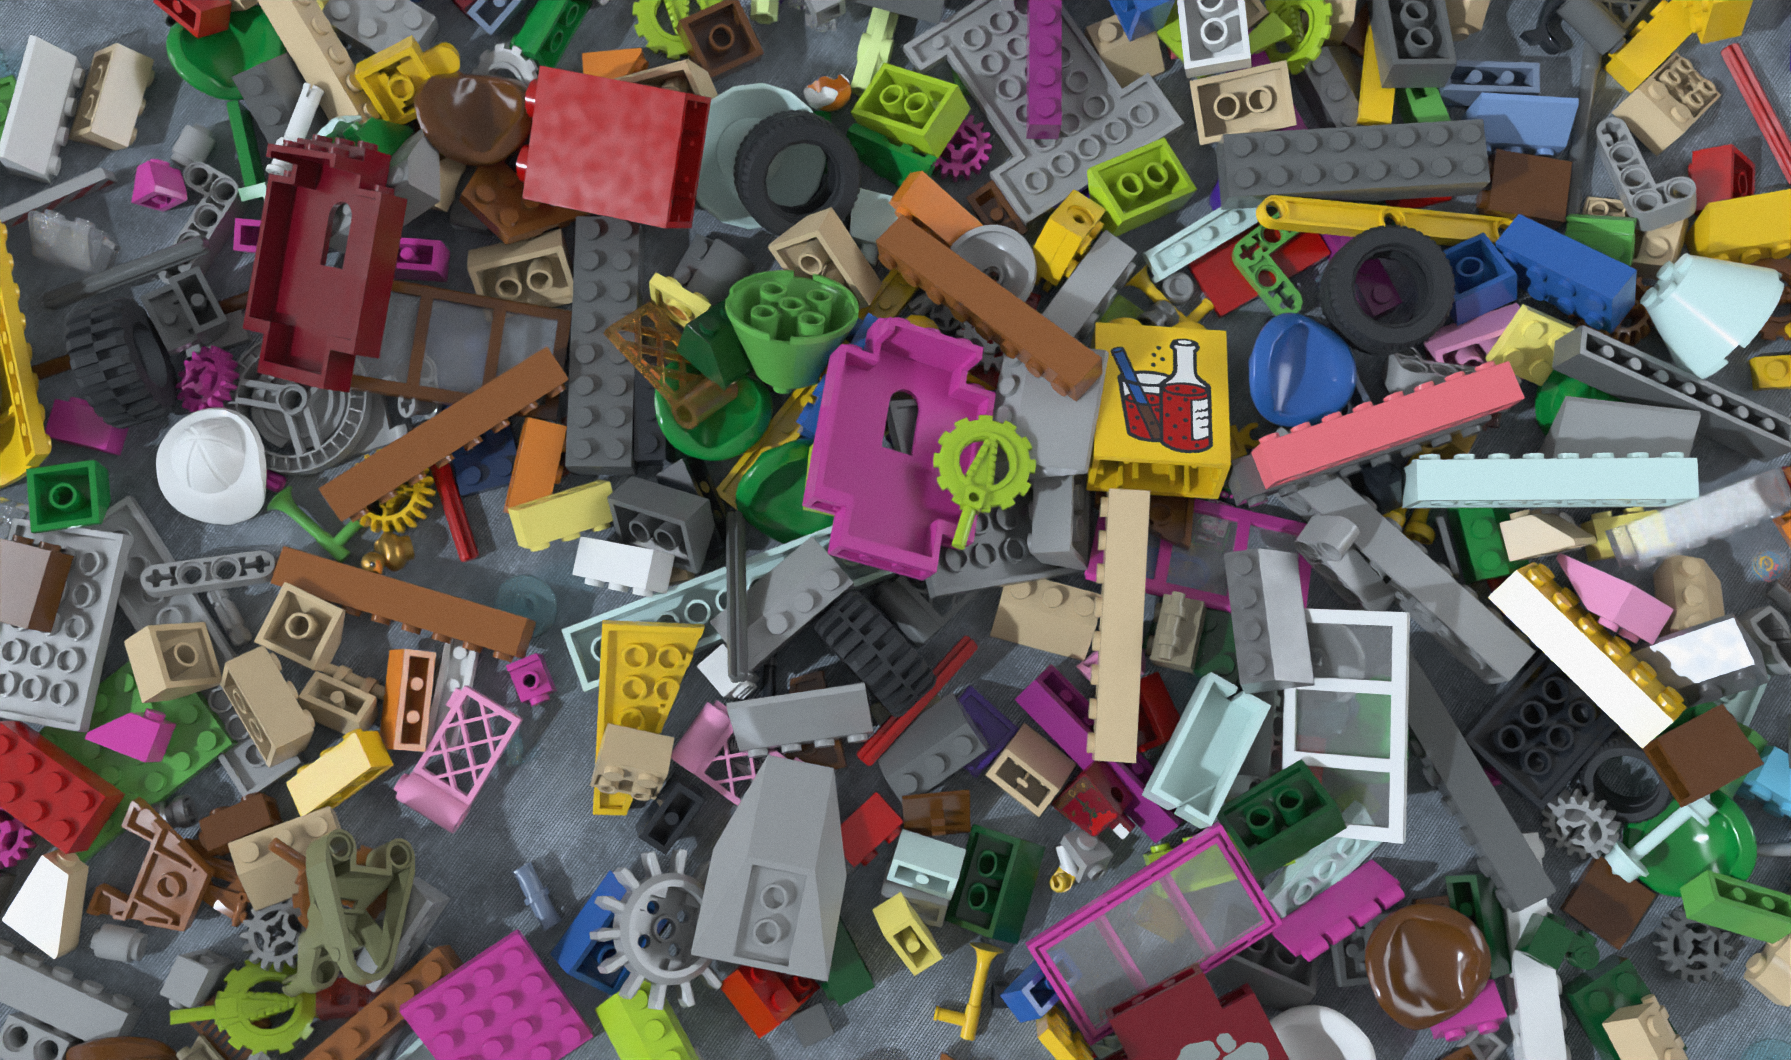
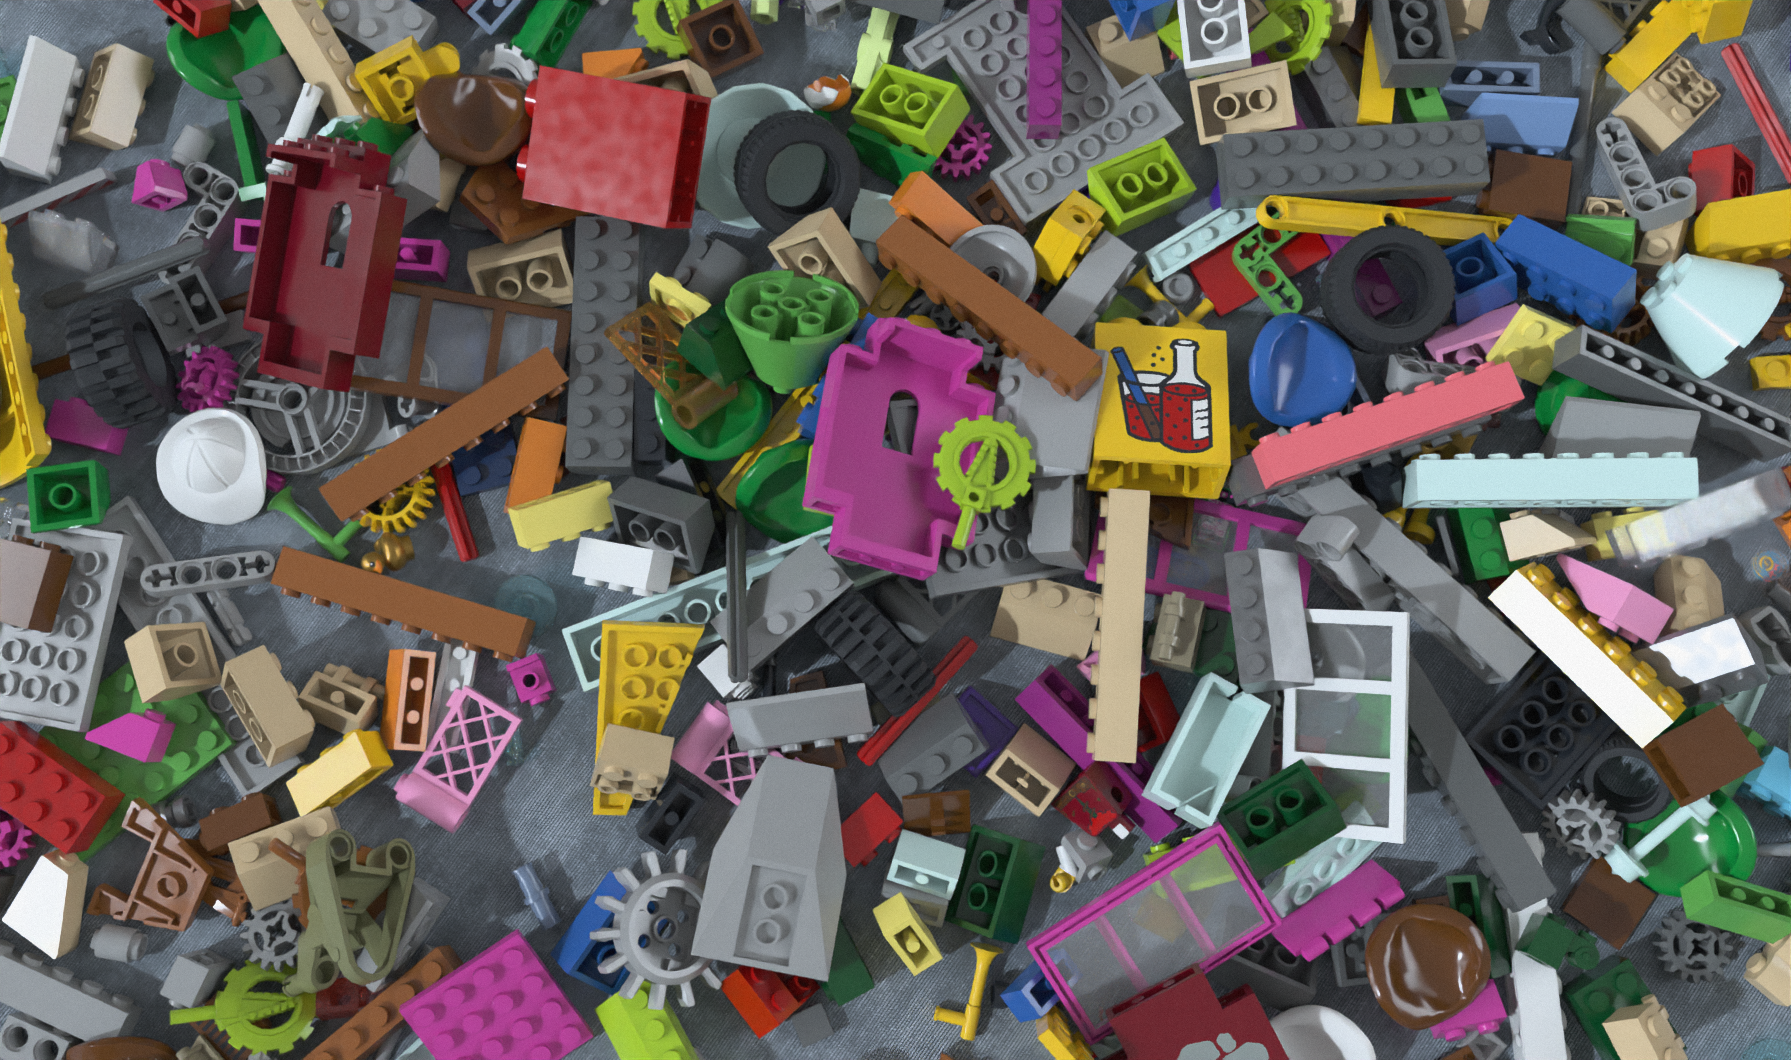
(302, 628): tan slope -> none

